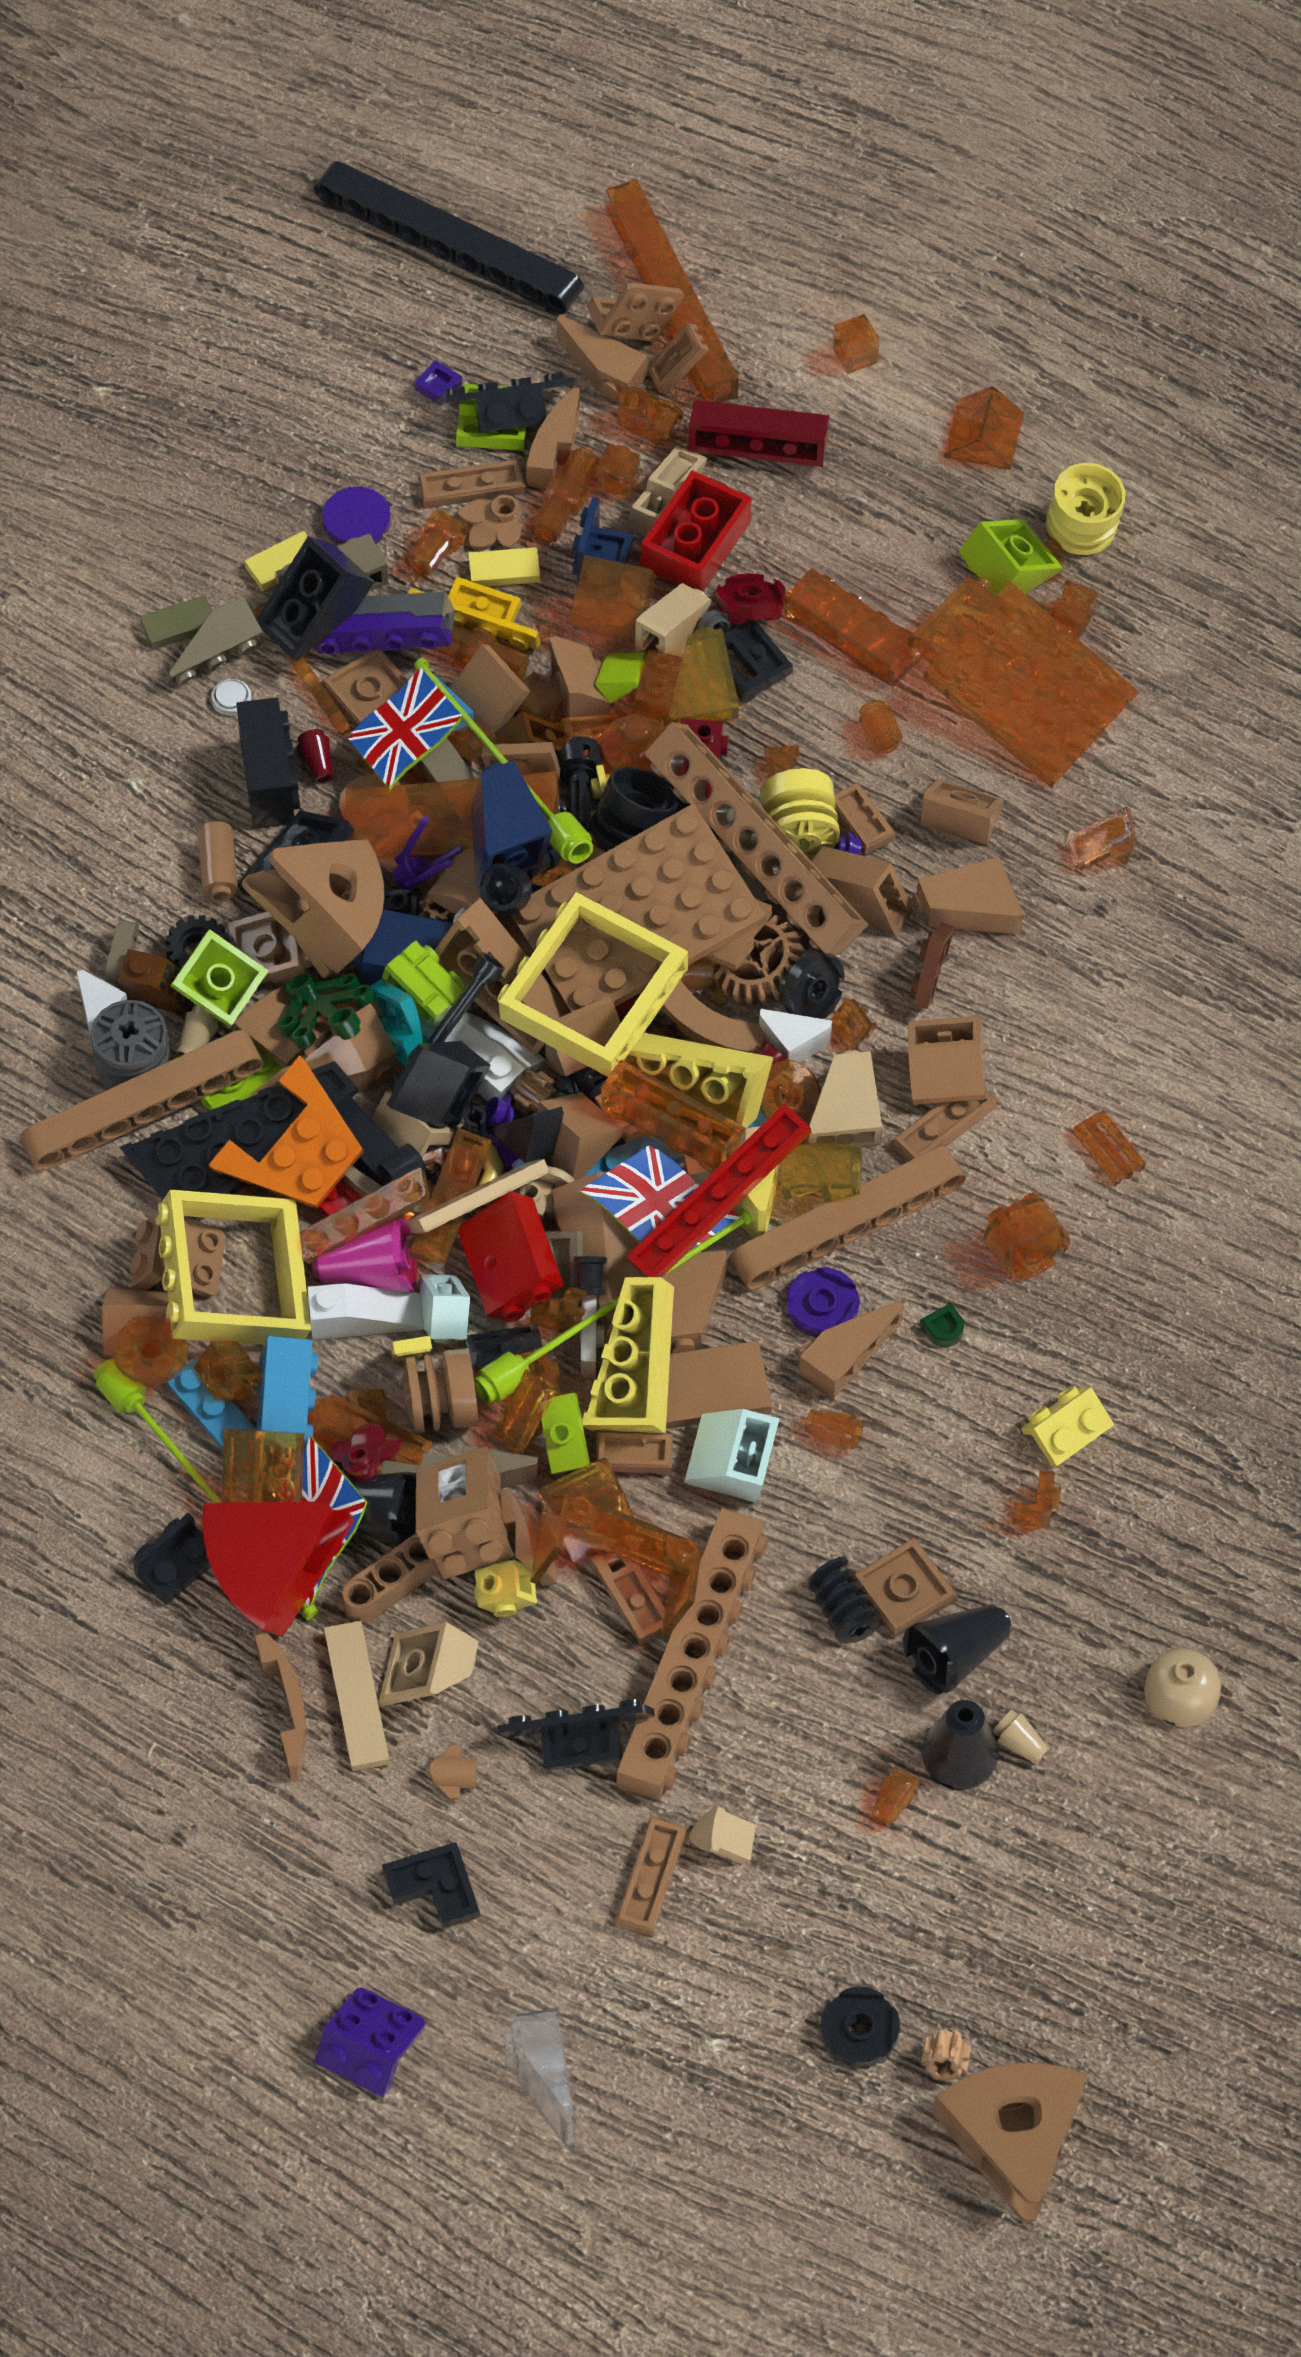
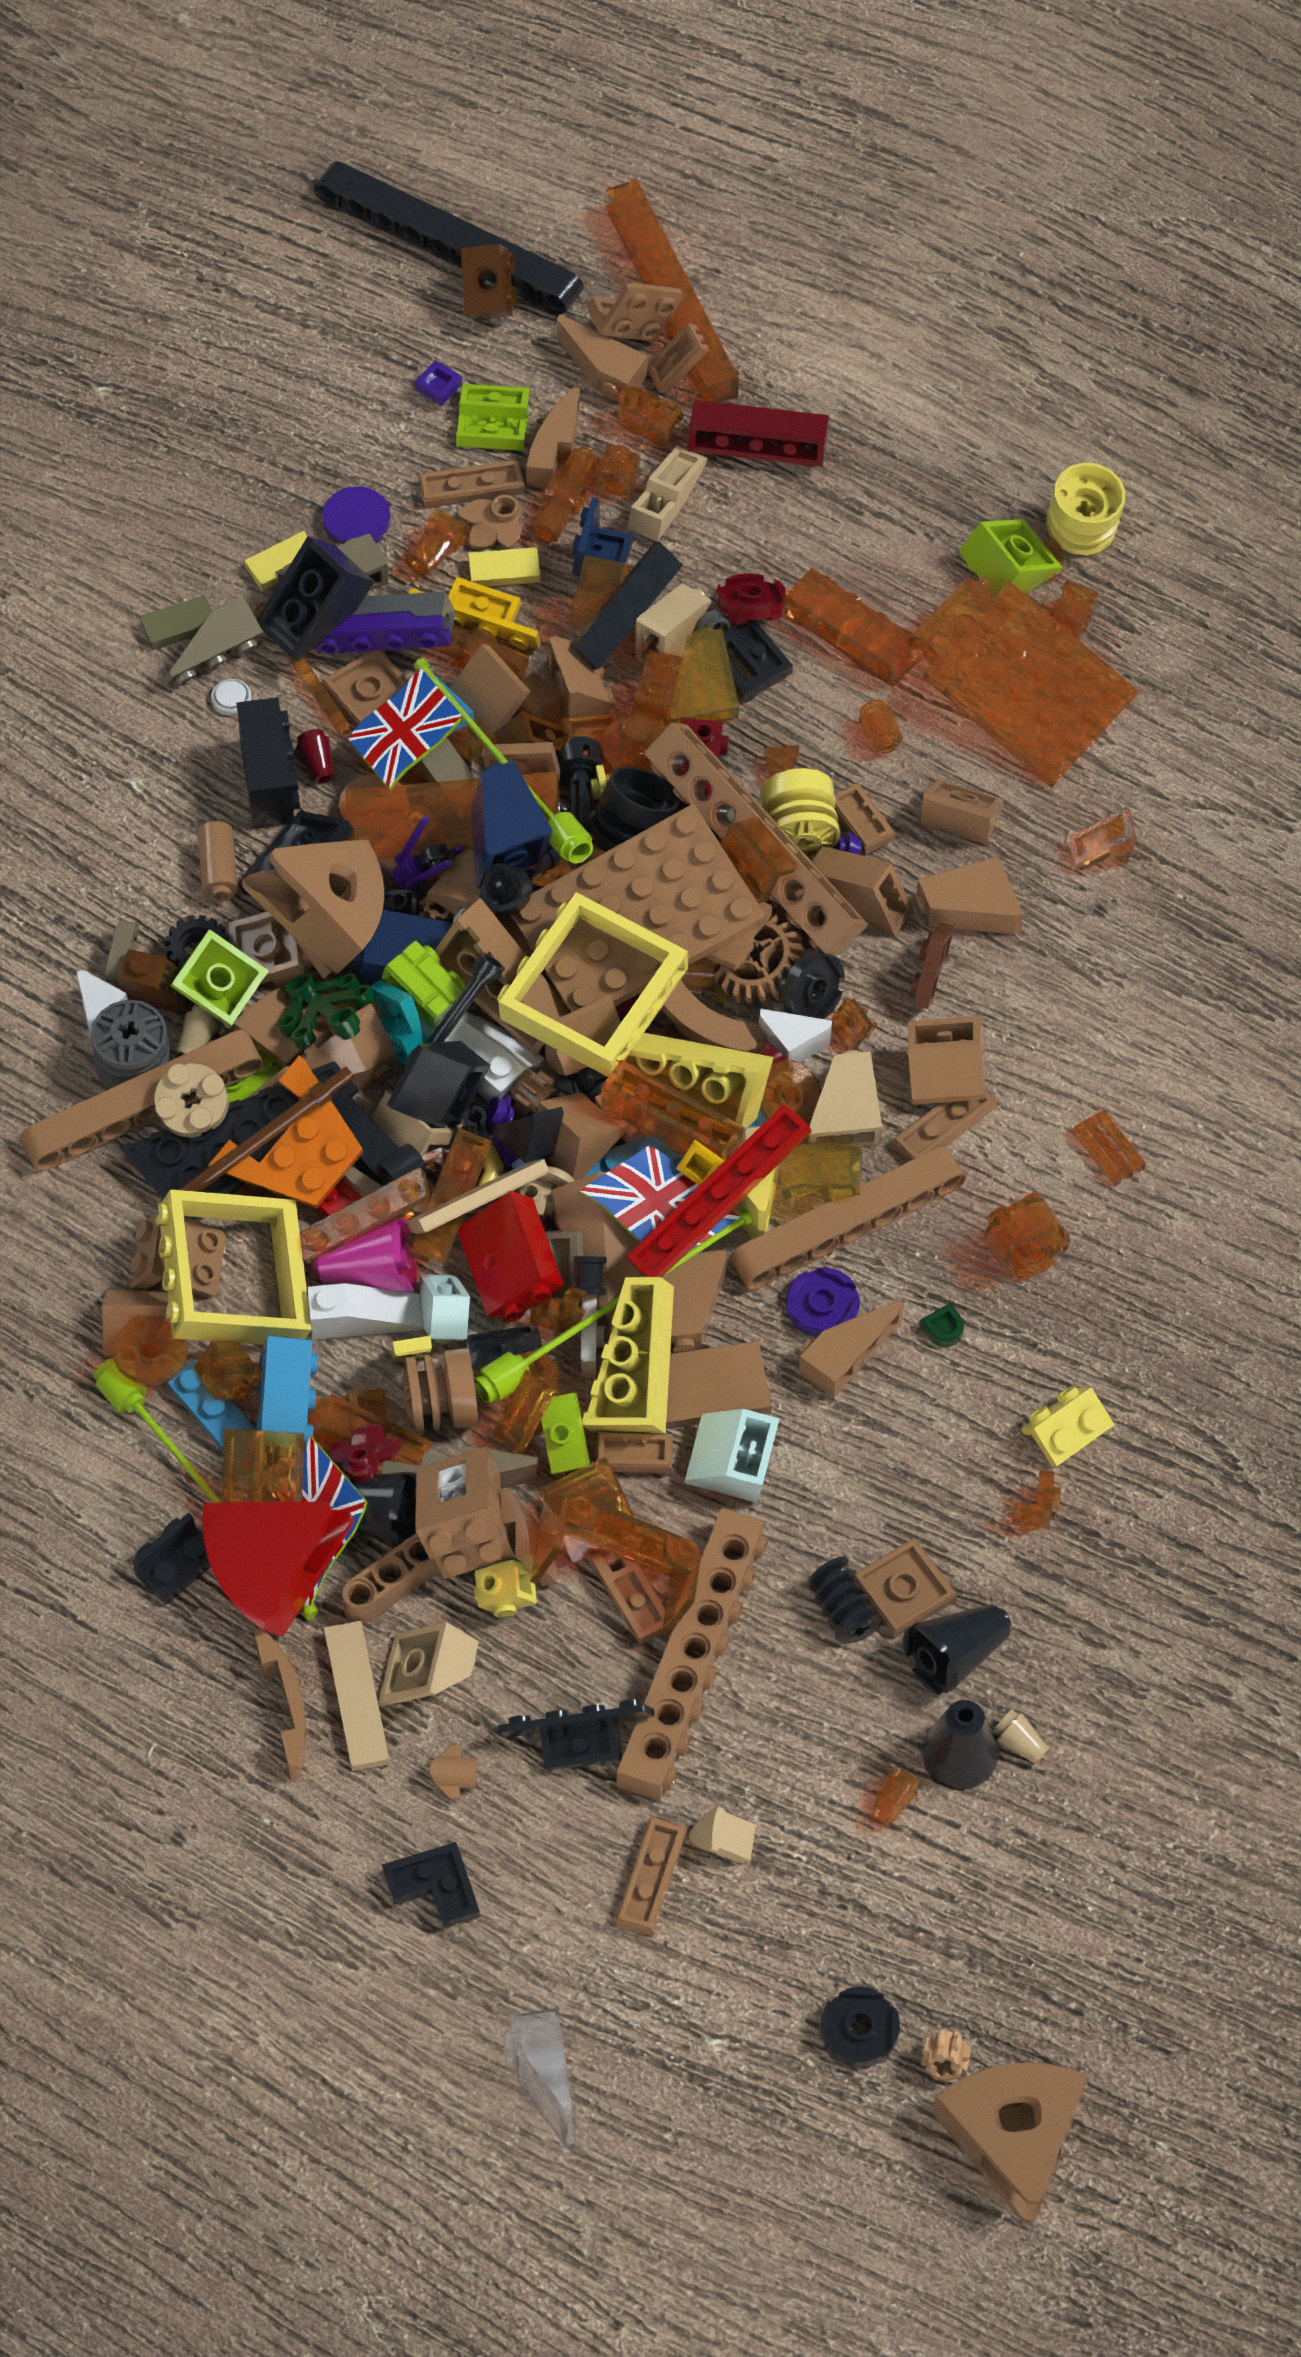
(201, 1117): none -> tan plate
(319, 1095): none -> reddish brown bar
(368, 2040): dark purple bracket -> none
(435, 855): none -> black plate
(476, 266): none -> reddish brown brick
(508, 406): black bracket -> none
(620, 674): lime slope -> none
(626, 604): none -> black tile
(696, 531): red brick -> none
(699, 1163): none -> yellow slope
(757, 856): none -> clear orange bracket
(836, 1428): clear orange cone -> none
(856, 343): clear orange brick -> none
(985, 429): clear orange slope -> none
(1182, 1687): tan cylinder -> none

